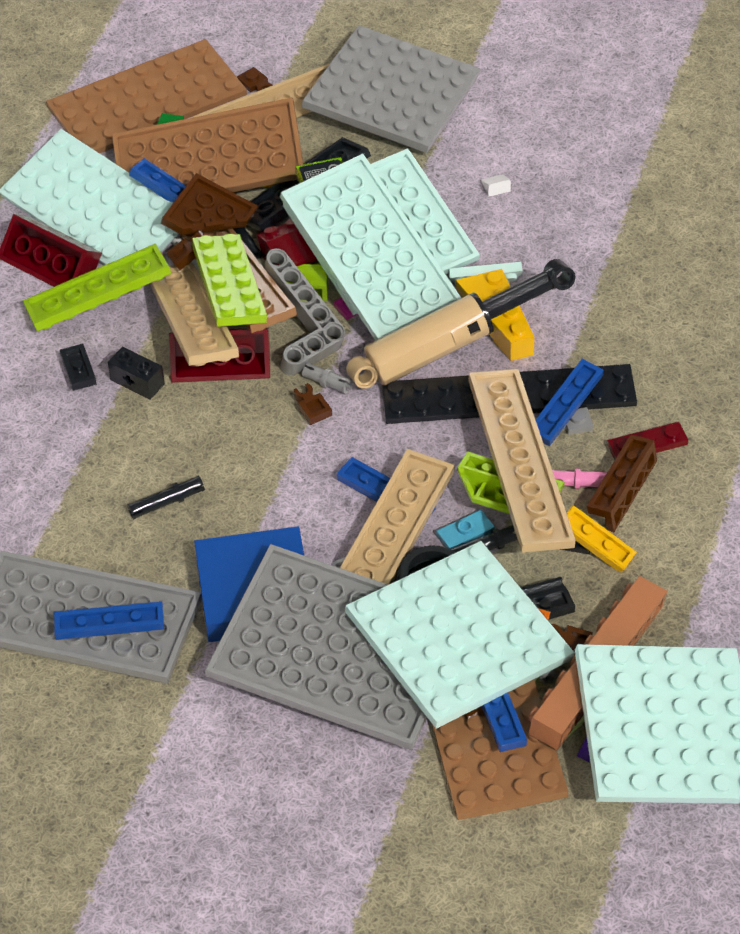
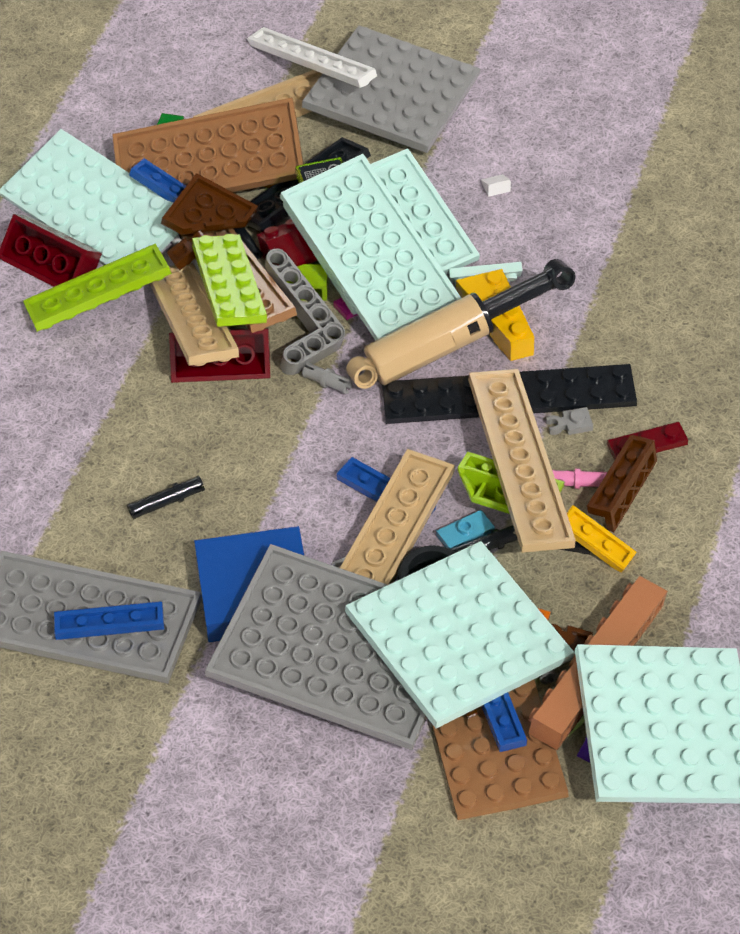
(78, 367): black plate -> none
(136, 373): black brick -> none
(174, 84): medium nougat plate -> none
(254, 80): reddish brown plate -> none
(312, 57): none -> white plate
(312, 406): reddish brown plate -> none
(551, 596): black plate -> none
(567, 400): blue plate -> none

